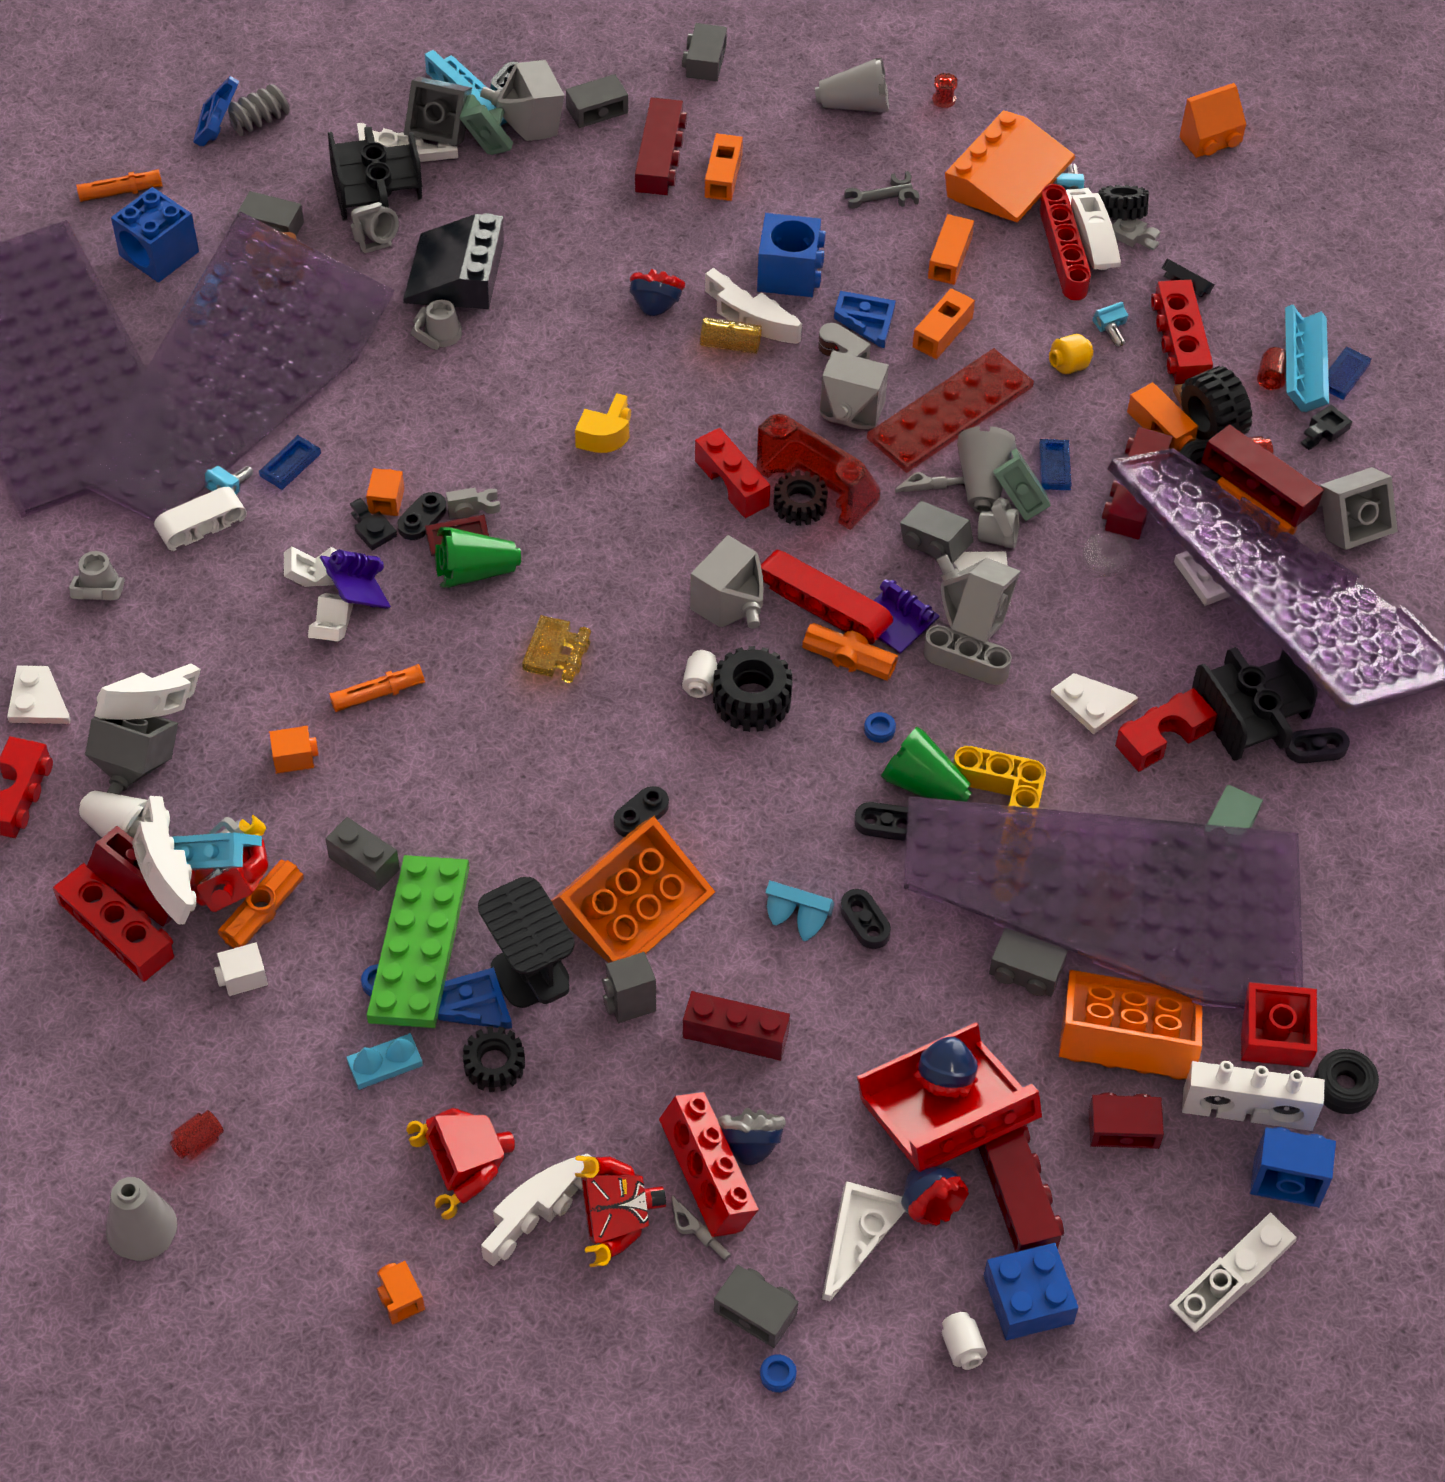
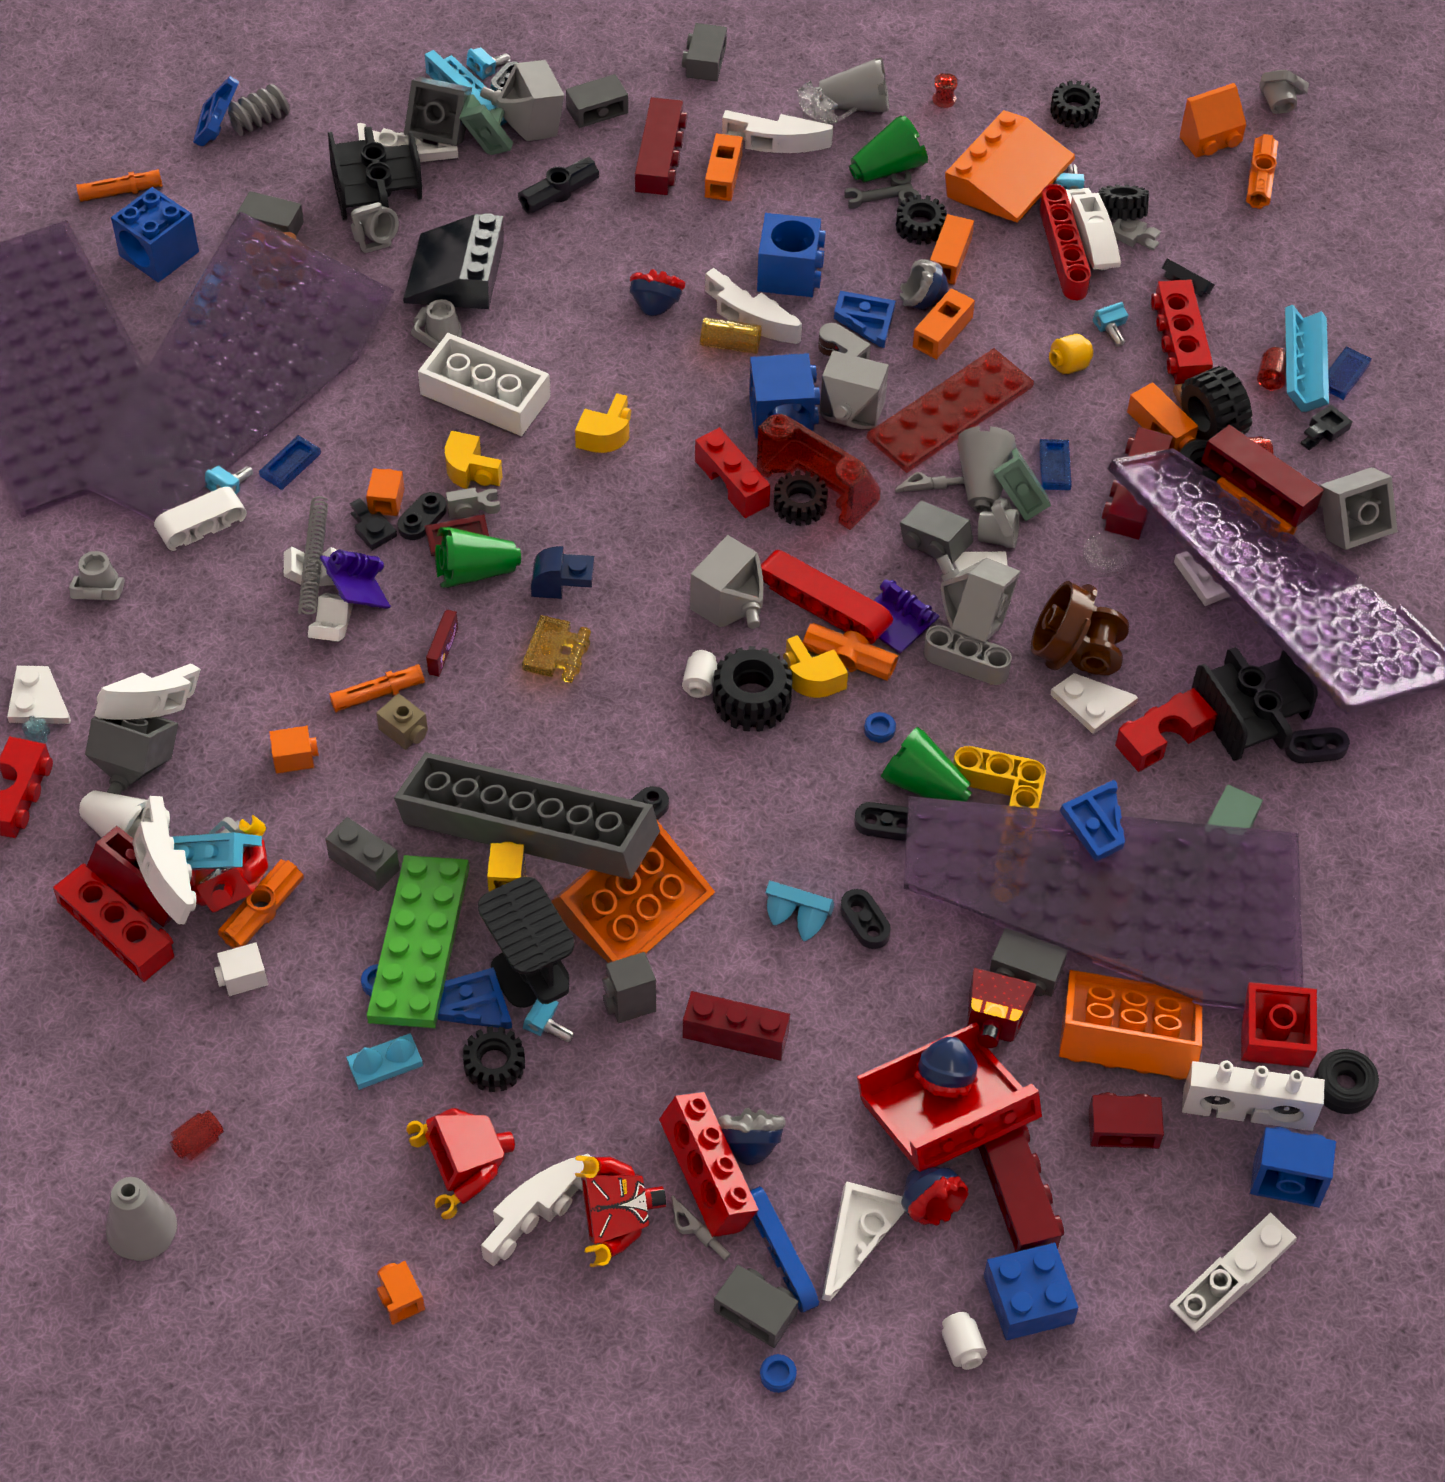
(36, 729): none -> clear light blue plate
(323, 516): none -> light grey piece
(402, 721): none -> dark tan brick
(442, 642): none -> dark red tile
(466, 464): none -> yellow brick
(483, 63): none -> medium azure piece
(484, 384): none -> white brick
(505, 864): none -> yellow brick
(540, 1020): none -> medium azure piece
(544, 815): none -> dark grey brick
(555, 569): none -> dark blue brick
(558, 185): none -> black piece
(780, 136): none -> white slope
(783, 387): none -> blue brick
(783, 1252): none -> blue beam
(816, 675): none -> yellow brick
(818, 106): none -> clear piece
(889, 152): none -> green cone
(920, 208): none -> black tyre
(925, 285): none -> light grey hair
(998, 1006): none -> dark red torso
(1073, 114): none -> black tyre
(1079, 631): none -> reddish brown piece
(1096, 820): none -> blue wing
(1262, 171): none -> orange piece
(1281, 90): none -> light grey piece

